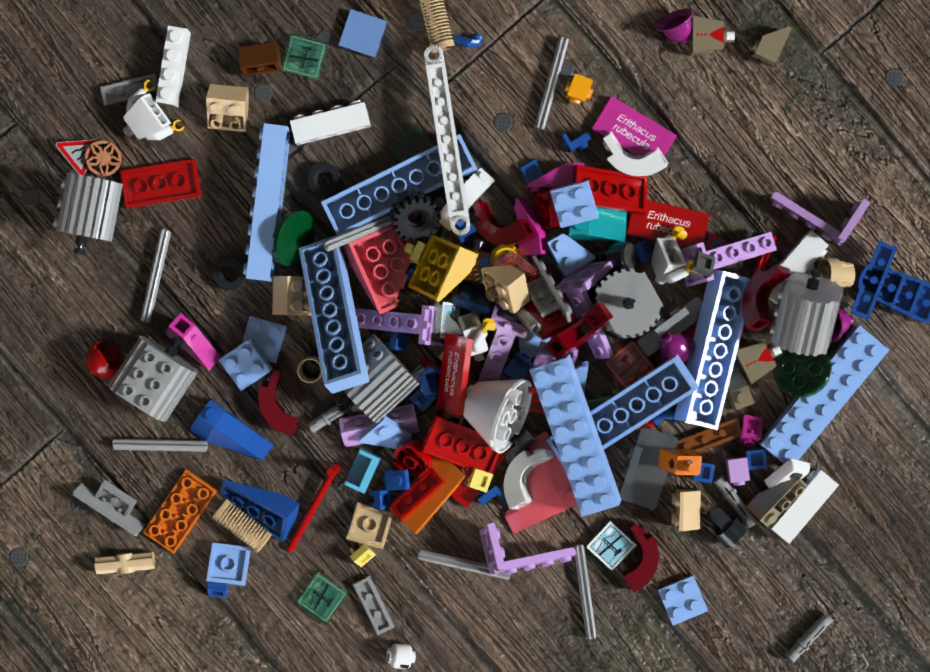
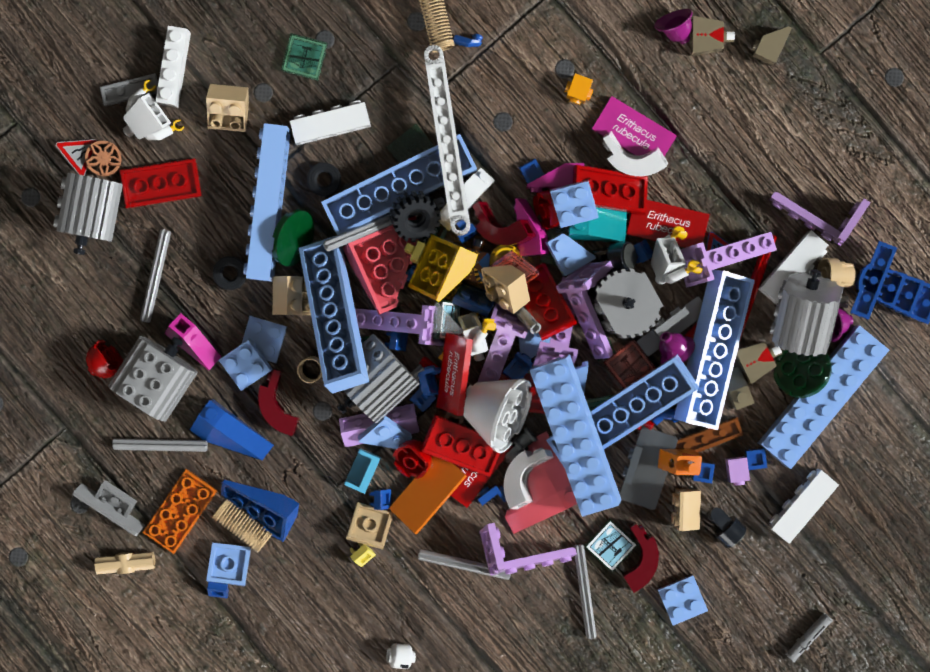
(259, 58): reddish brown brick -> none
(322, 597): clear green tile -> none
(324, 419): light grey axle -> none
(331, 472): red bar -> none
(362, 33): medium blue tile -> none
(373, 605): light grey tile -> none
(396, 480): blue bracket -> none
(417, 494): red tile -> none
(480, 479): light yellow tile -> none
(545, 295): light grey bracket -> none
(551, 83): light grey axle -> none
(579, 143): blue bracket -> none
(580, 332): dark red arch -> none
(703, 264): dark grey tile -> none
(721, 483): light grey pin -> none
(751, 430): dark pink bracket -> none
(757, 293): dark red arch -> none
(772, 502): dark tan slope -> none
(783, 474): white piece -> none

